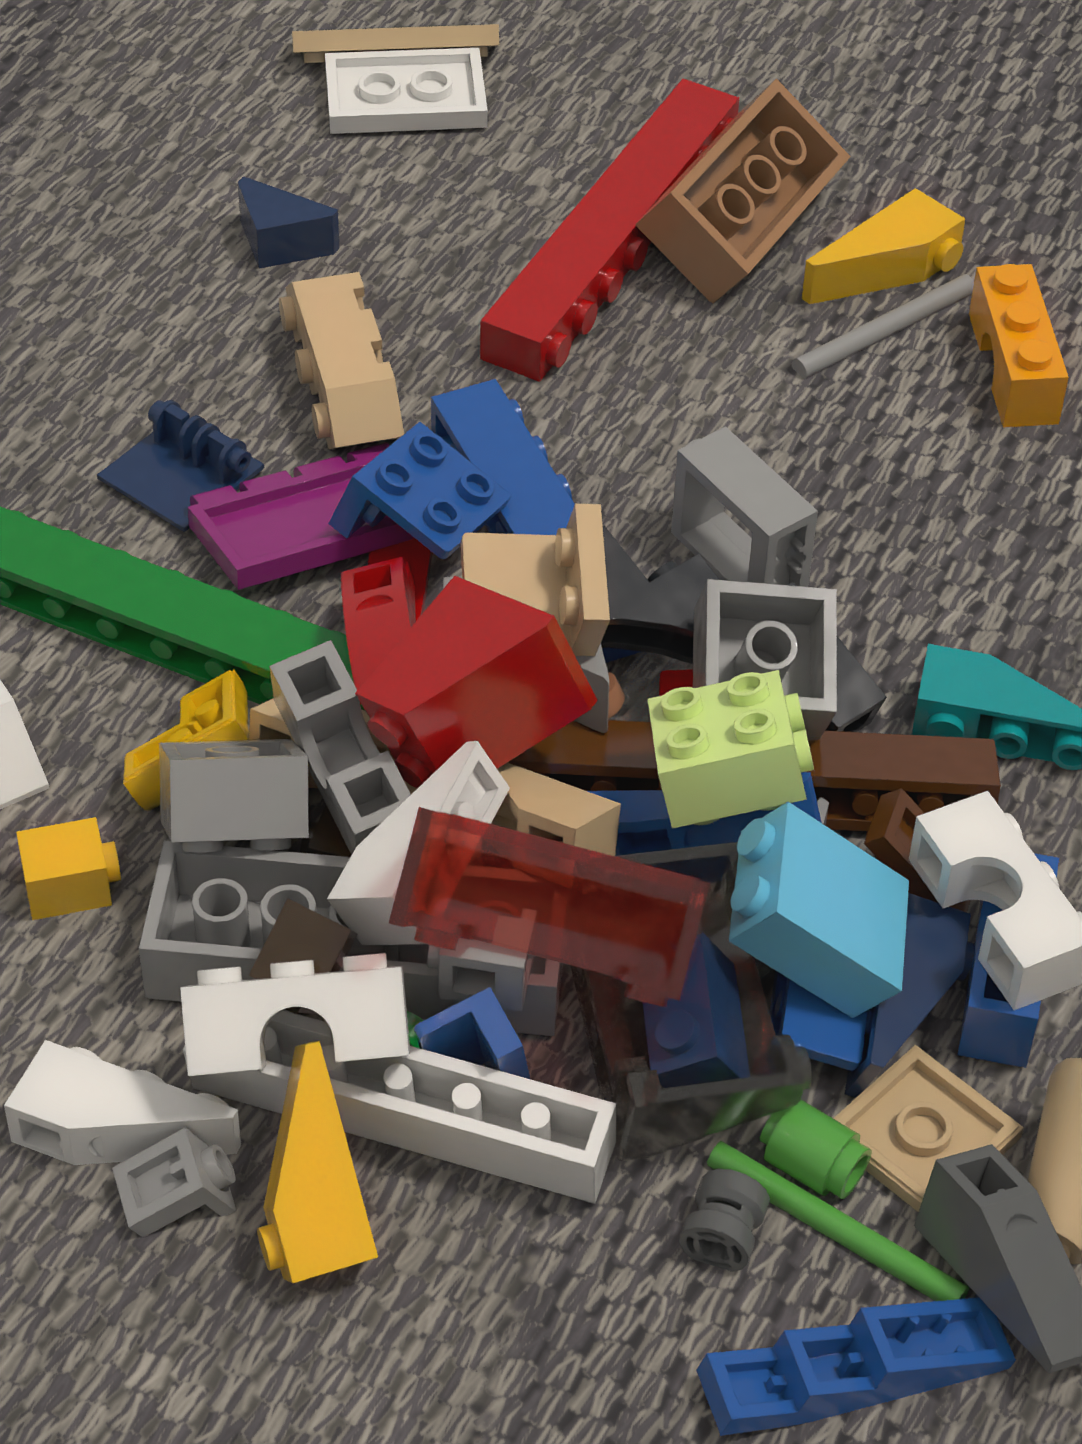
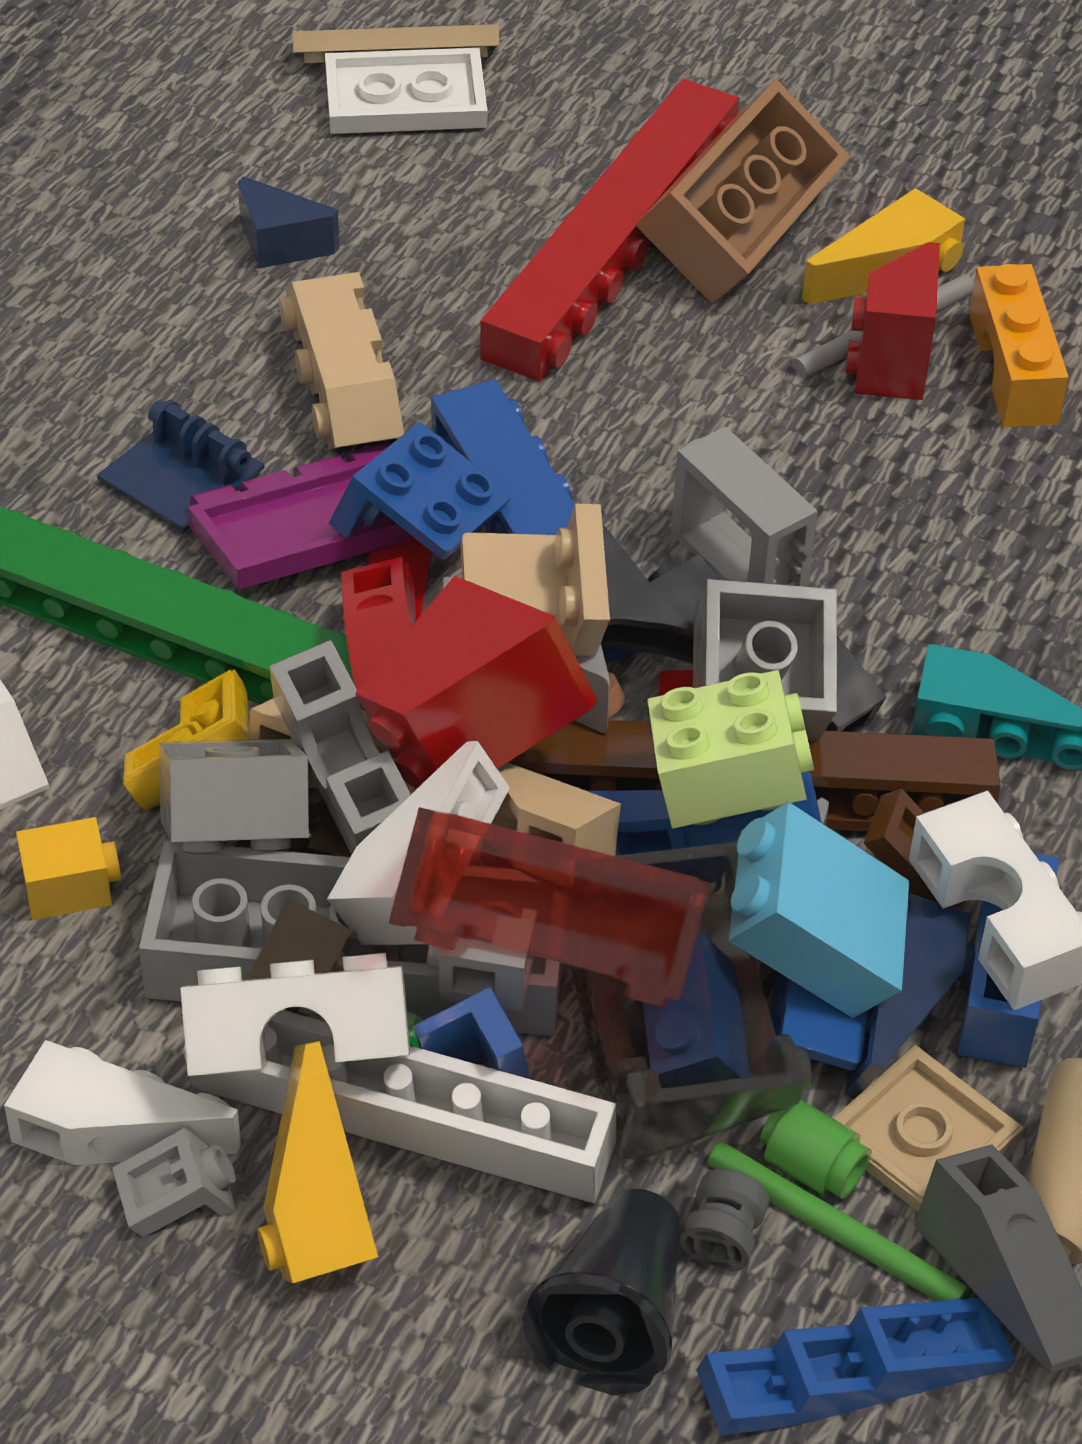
(611, 1297): none -> black cone
(896, 326): none -> red slope

